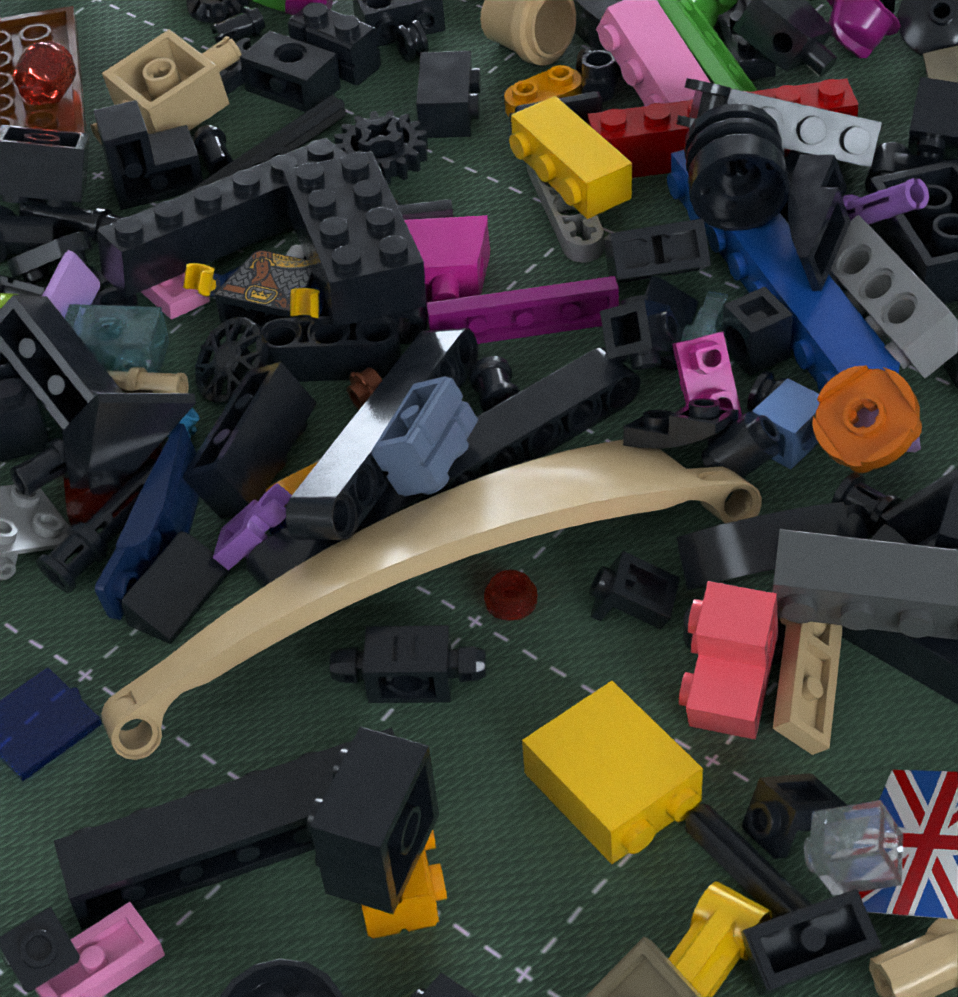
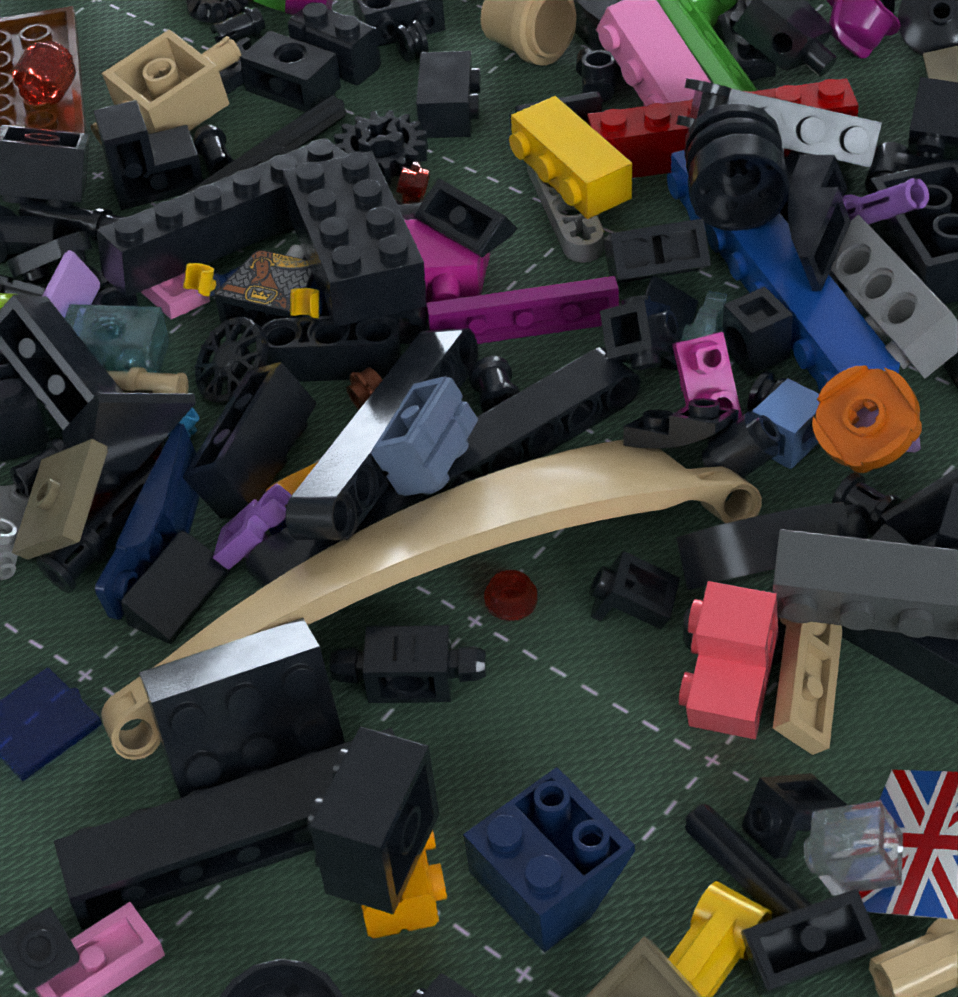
(60, 500): none -> dark tan plate
(243, 706): none -> black brick
(413, 183): none -> clear red plate
(464, 219): none -> black slope
(548, 857): none -> dark blue slope
(557, 81): light orange plate -> none
(613, 772): yellow brick -> none

